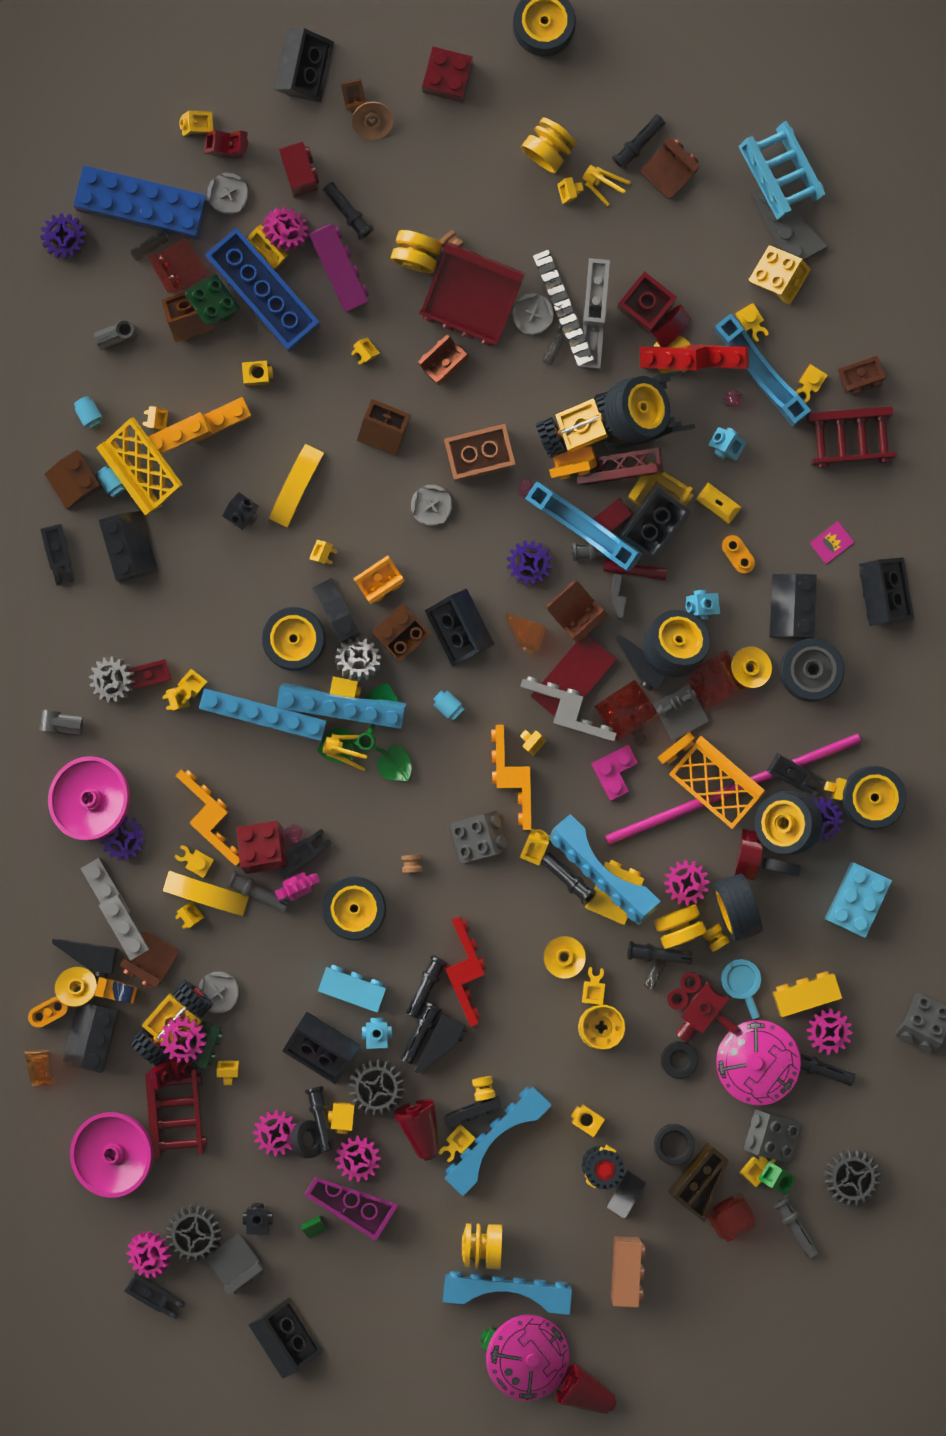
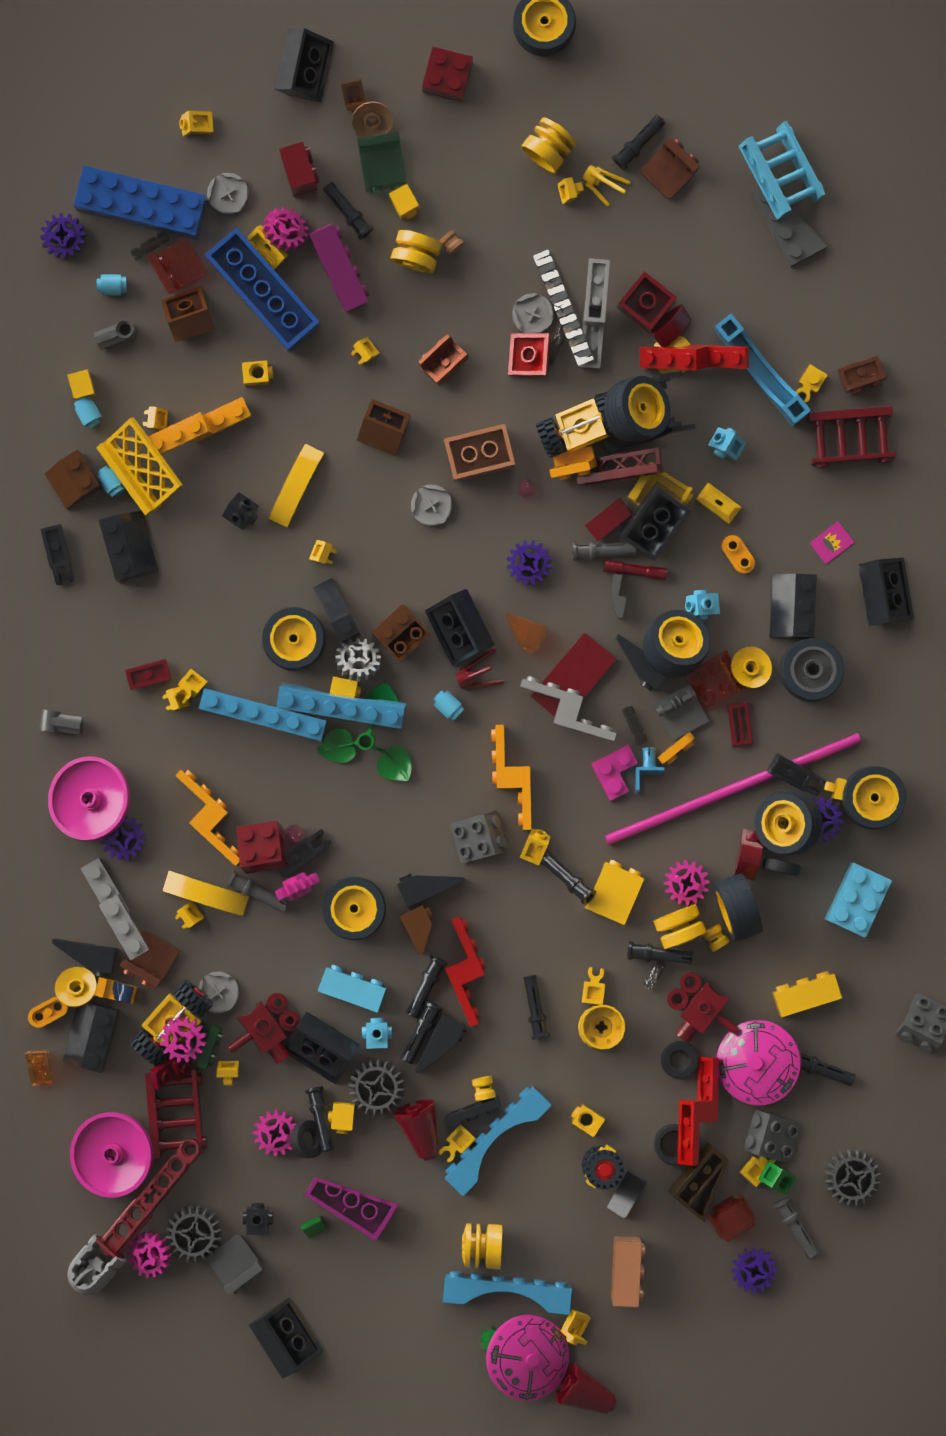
(81, 384): none -> yellow panel
(112, 284): none -> medium azure brick
(113, 1244): none -> dark red piece
(117, 674): light grey gear -> none
(152, 1295): black hinge -> none
(197, 862): yellow plate -> none
(212, 301): dark green bracket -> none
(226, 144): dark red brick -> none
(265, 1030): none -> dark red piece
(333, 747): yellow plant -> none
(368, 1162): dark pink gear -> none
(379, 580): light orange bracket -> none
(382, 162): none -> clear green panel
(404, 202): none -> yellow brick
(412, 863): medium nougat wheel -> none
(418, 926): none -> reddish brown slope
(421, 886): none -> black slope
(467, 678): none -> dark red plant
(472, 294): dark red panel -> none
(529, 354): none -> red slope
(532, 742): yellow tile -> none
(537, 1017): none -> black pin
(575, 960): yellow dish -> none
(575, 1326): none -> yellow bracket
(576, 611): copper bracket -> none
(584, 526): dark azure arch -> none
(626, 709): clear red bracket -> none
(633, 899): dark azure arch -> none
(649, 767): none -> dark azure bracket
(698, 1110): none -> red bracket
(726, 766): light orange fence -> none
(732, 398): clear pink plate -> none
(739, 721): none -> dark red tile
(741, 981): medium azure piece -> none
(750, 319): yellow plate -> none
(750, 1279): none -> dark purple gear
(780, 273): yellow bracket -> none
(836, 1024): dark pink gear -> none

